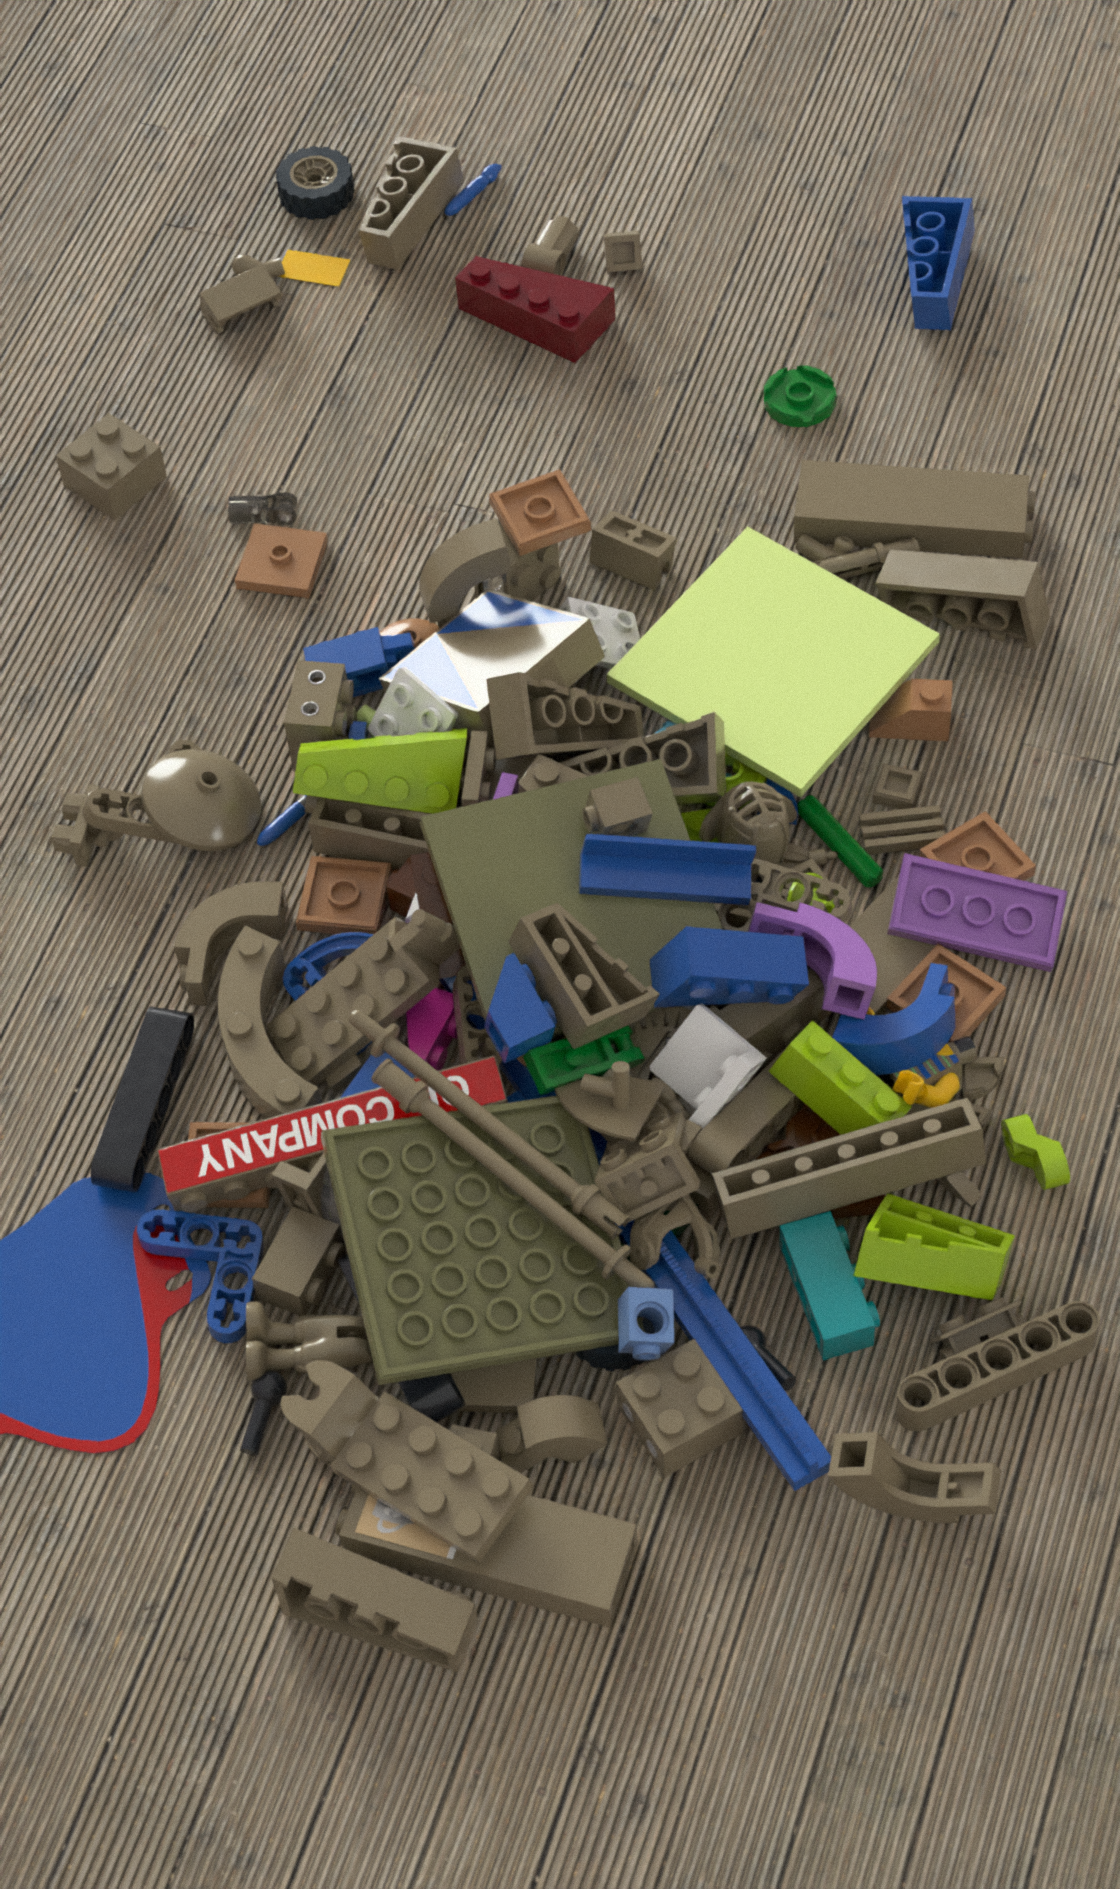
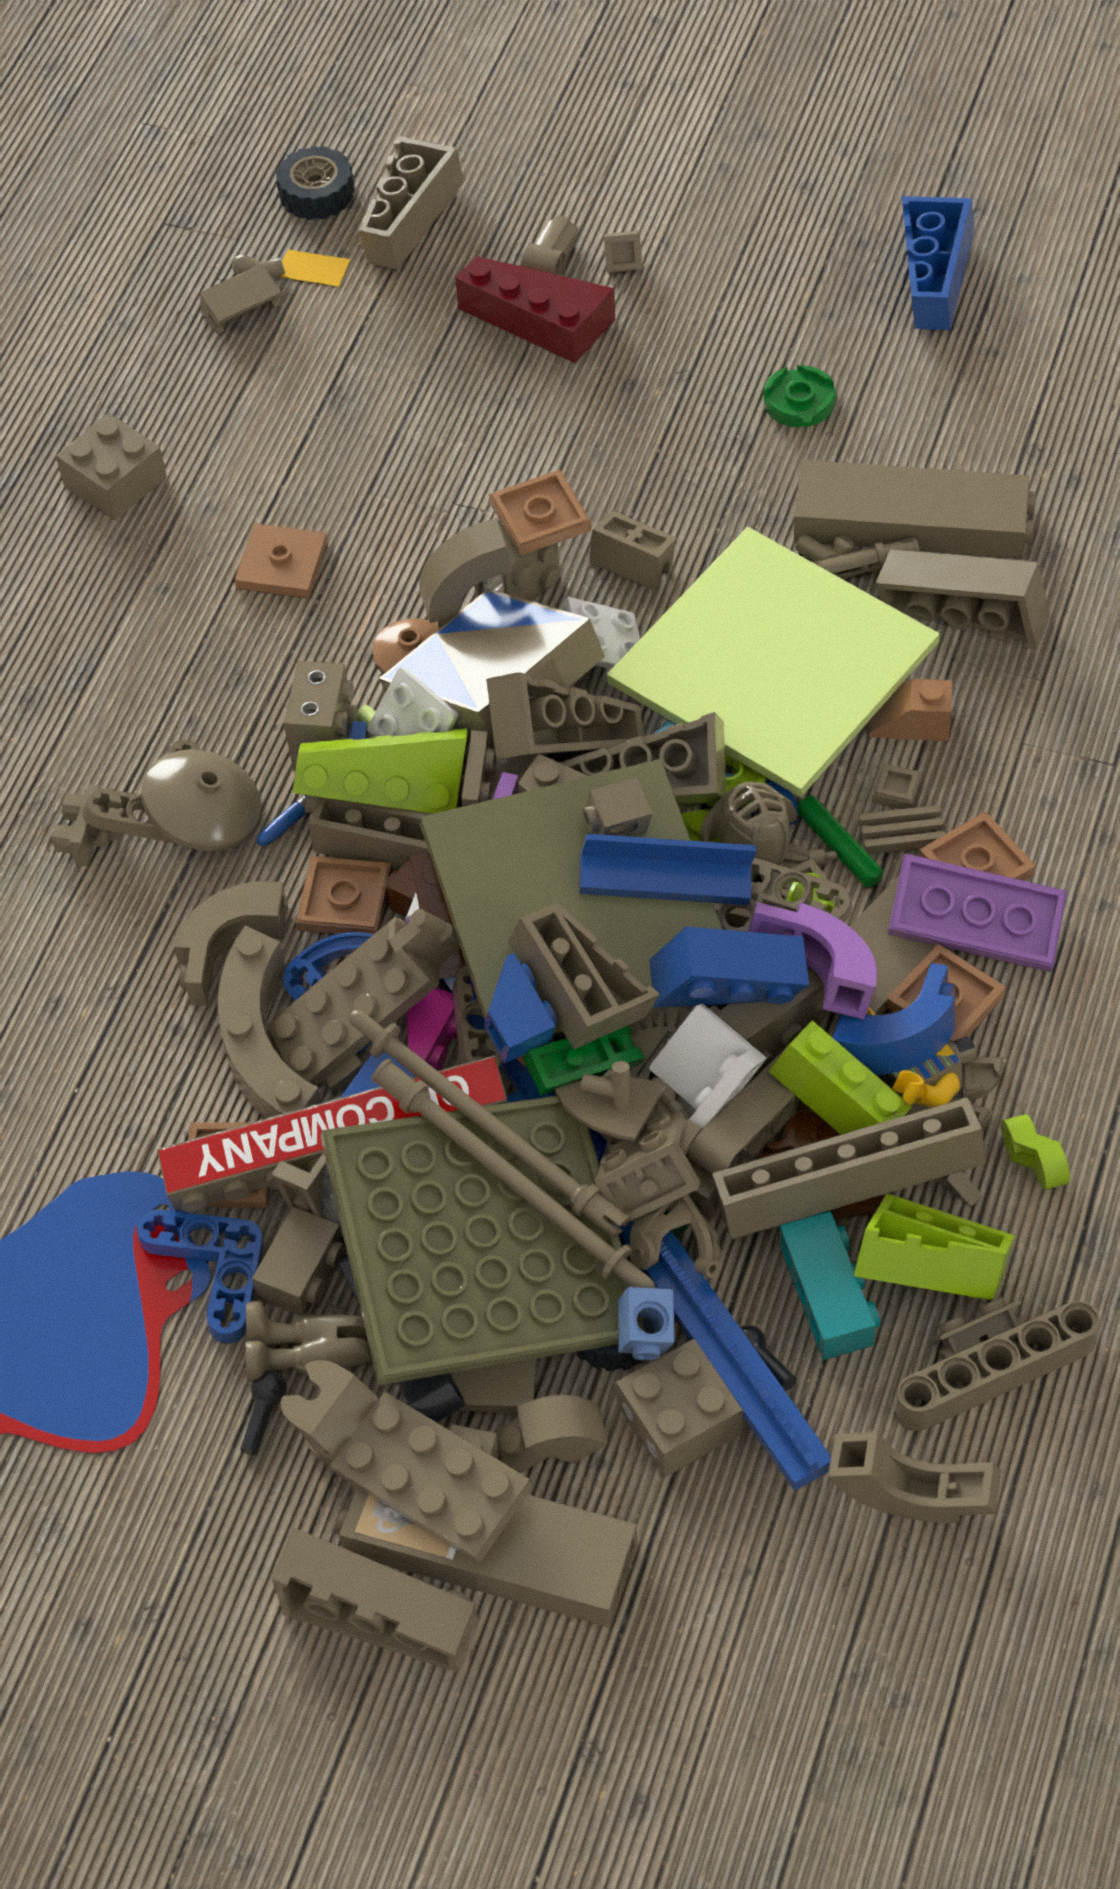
(142, 1099): black beam -> none
(263, 509): clear smoke bar -> none
(365, 656): blue hinge -> none
(487, 176): blue piece -> none

